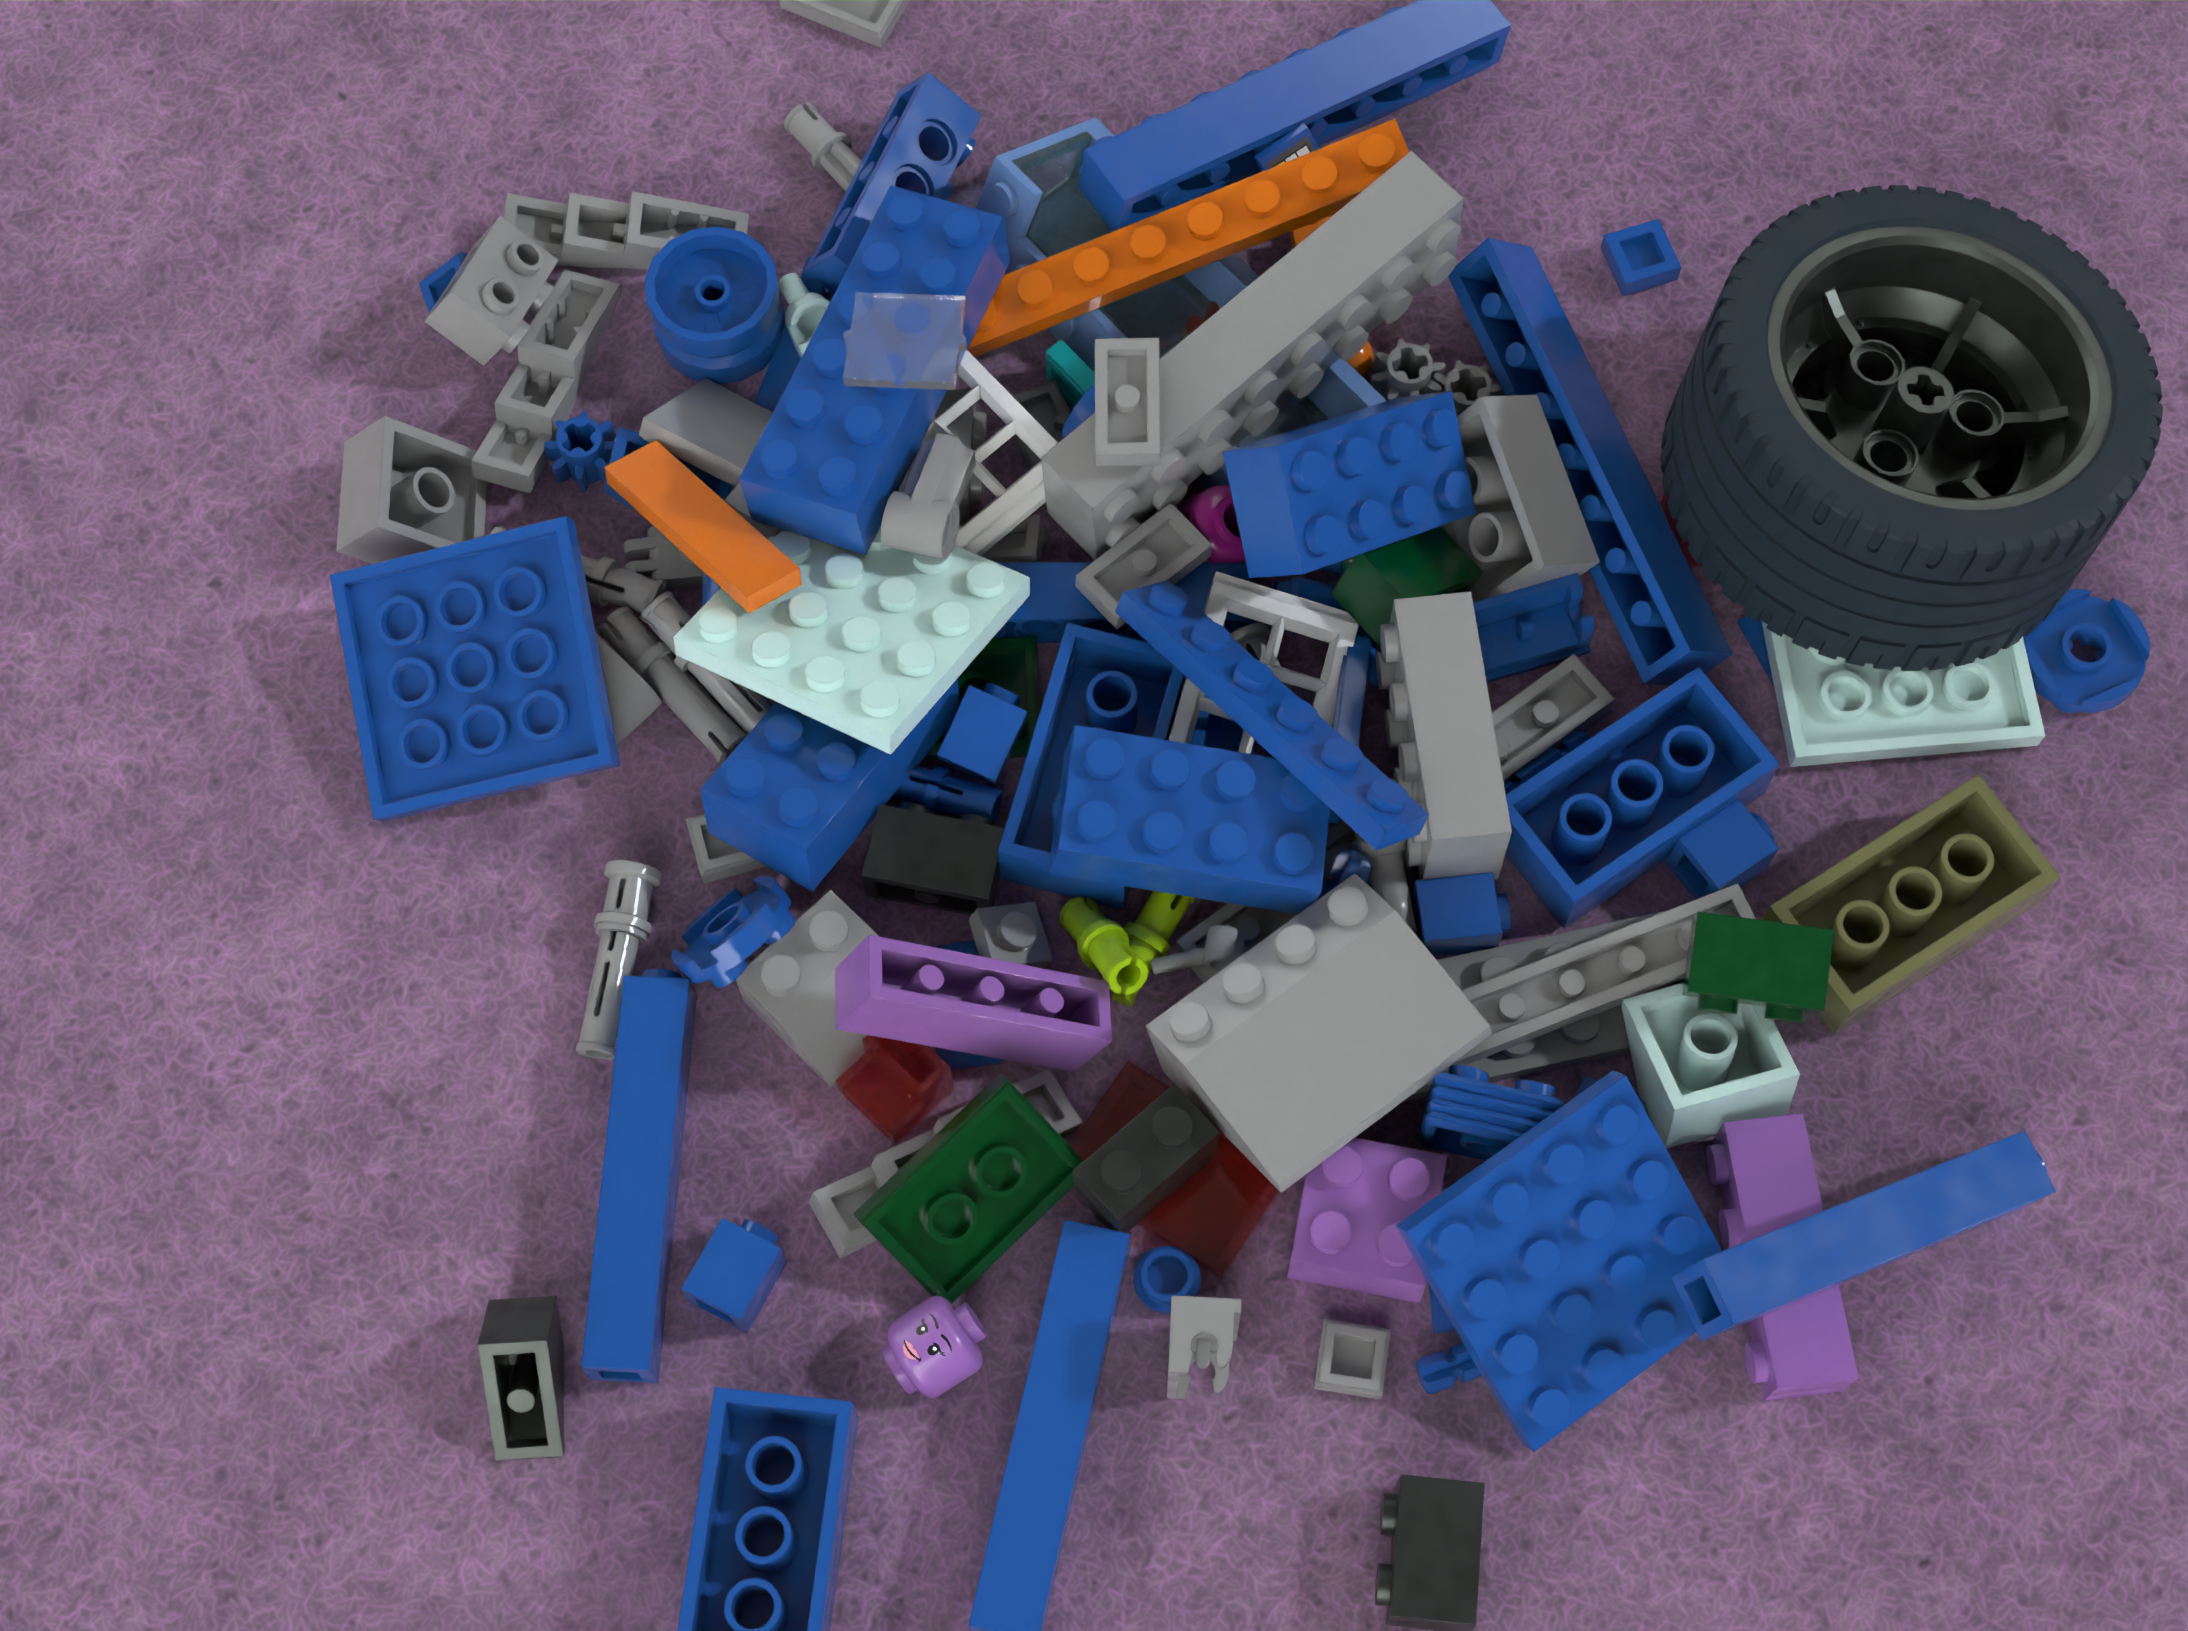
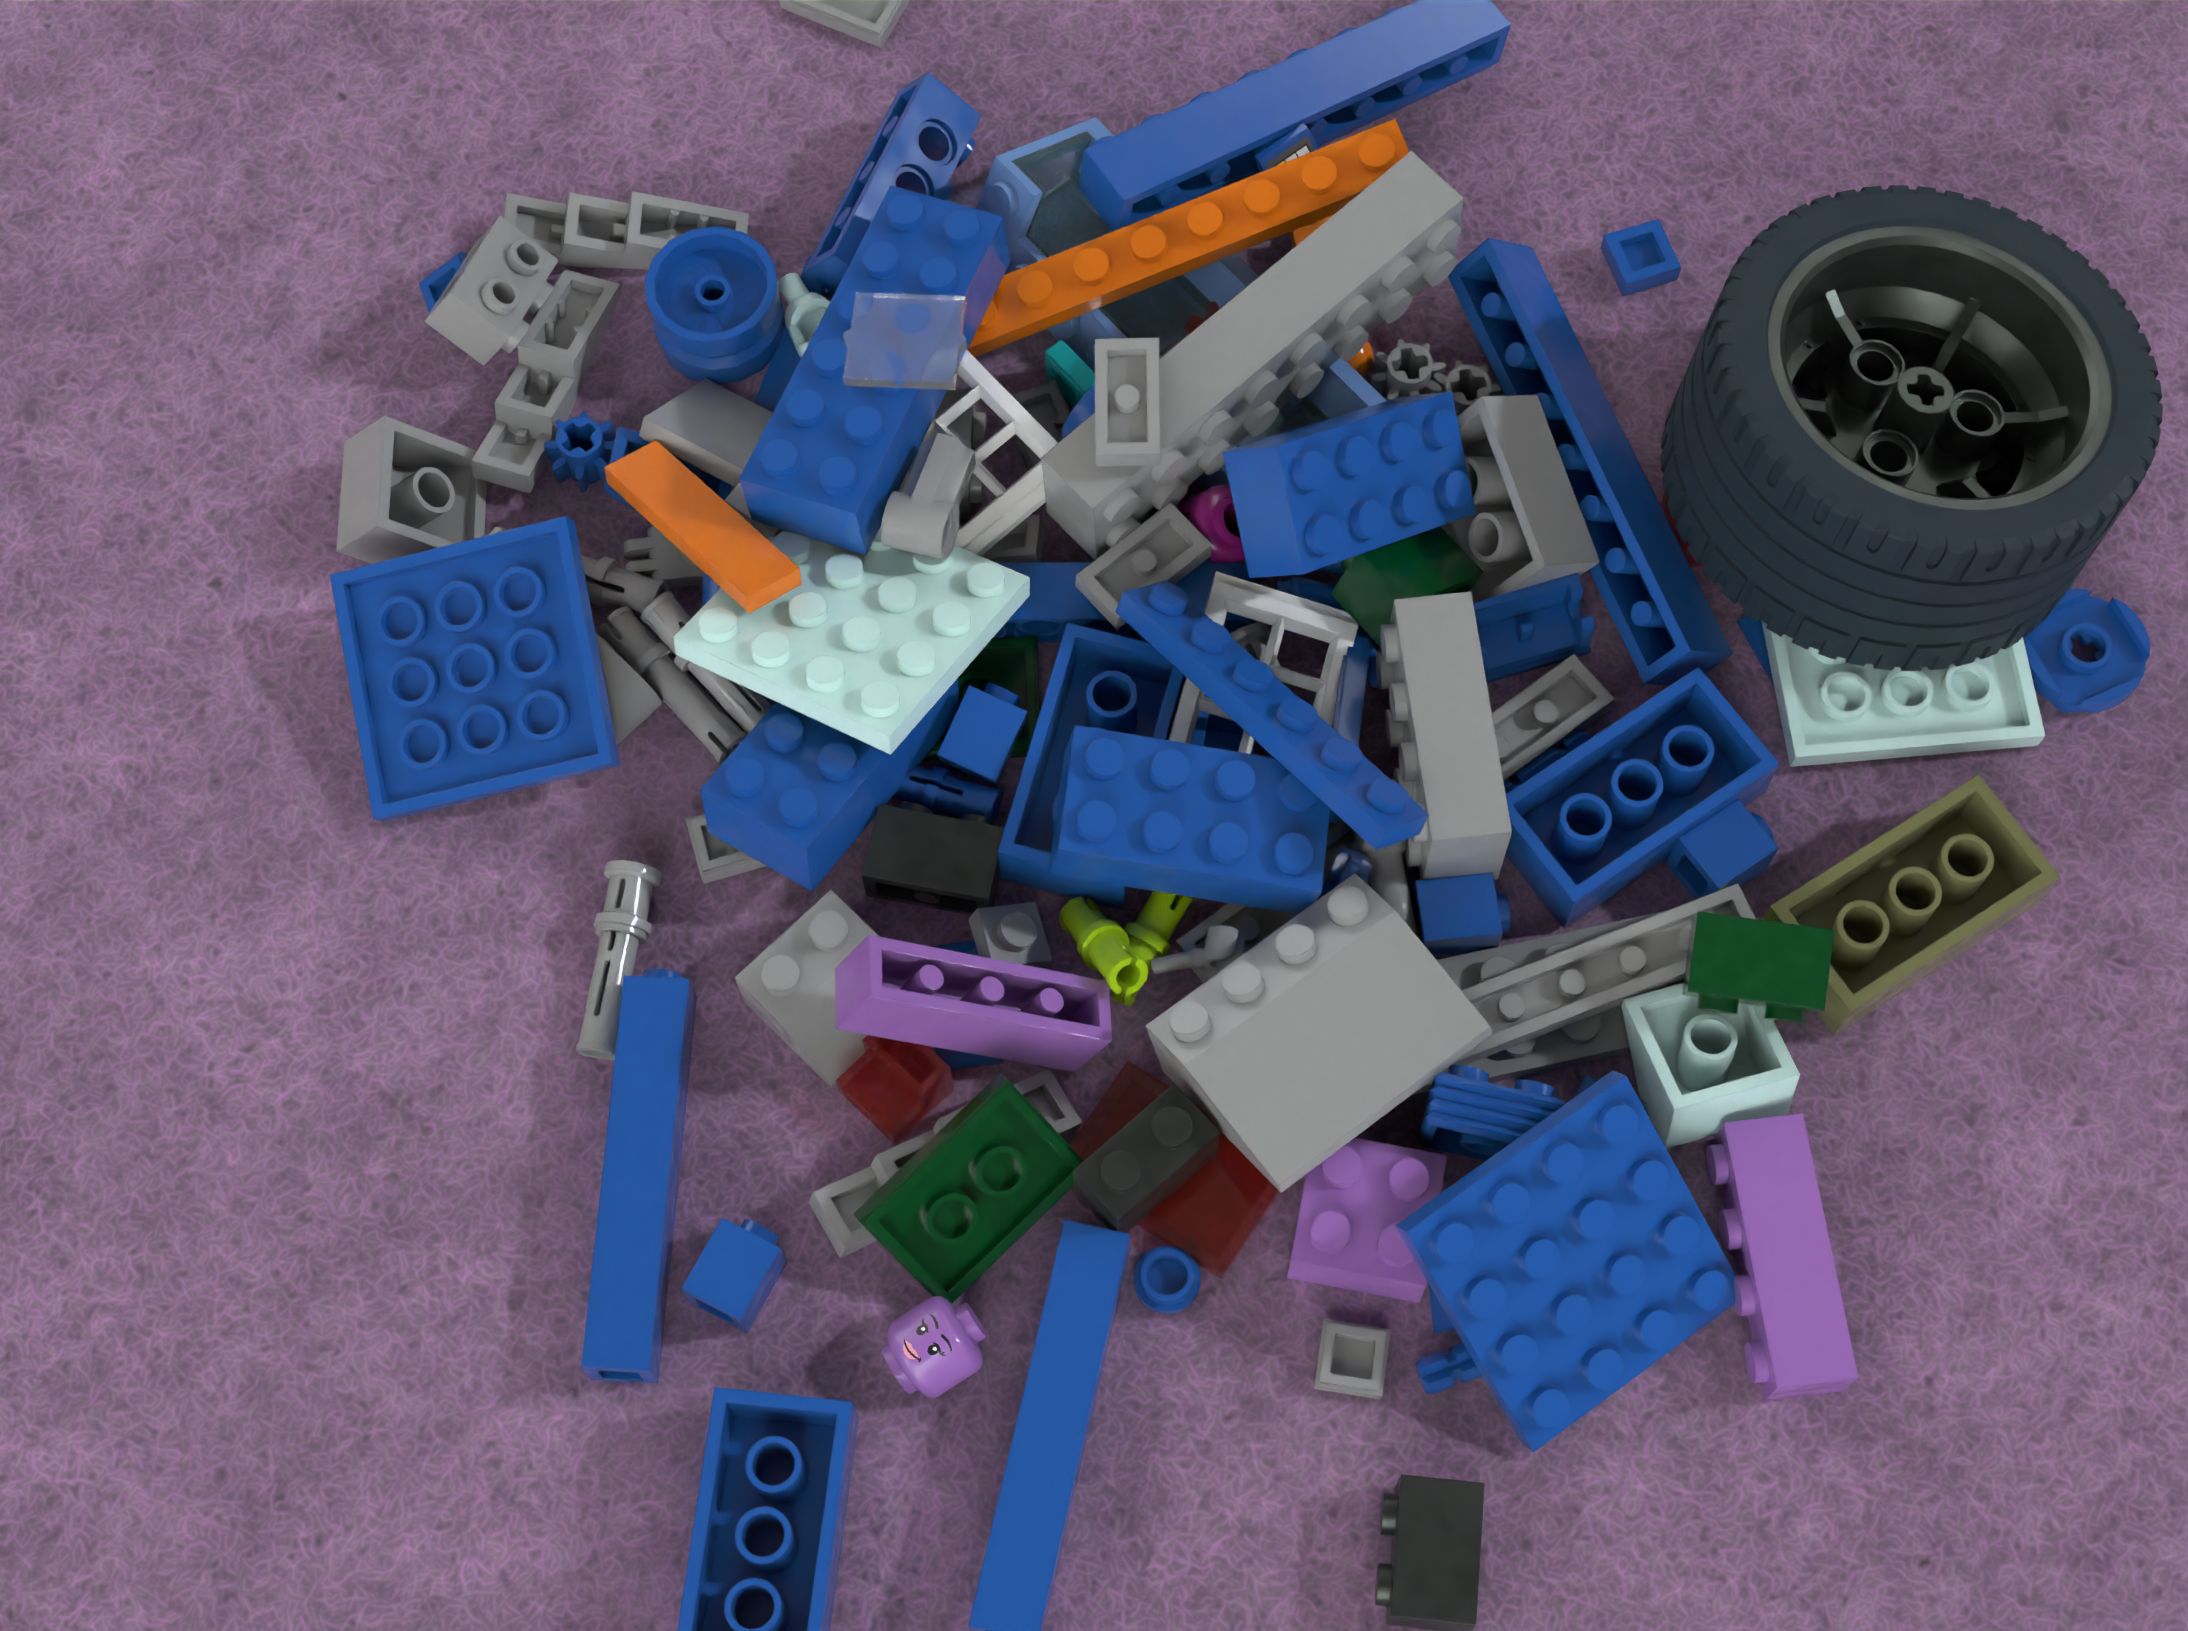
(523, 1377): pearl dark grey slope -> none
(733, 931): blue plate -> none
(828, 148): light grey axle -> none
(1204, 1333): light grey hinge -> none
(1862, 1235): blue brick -> none

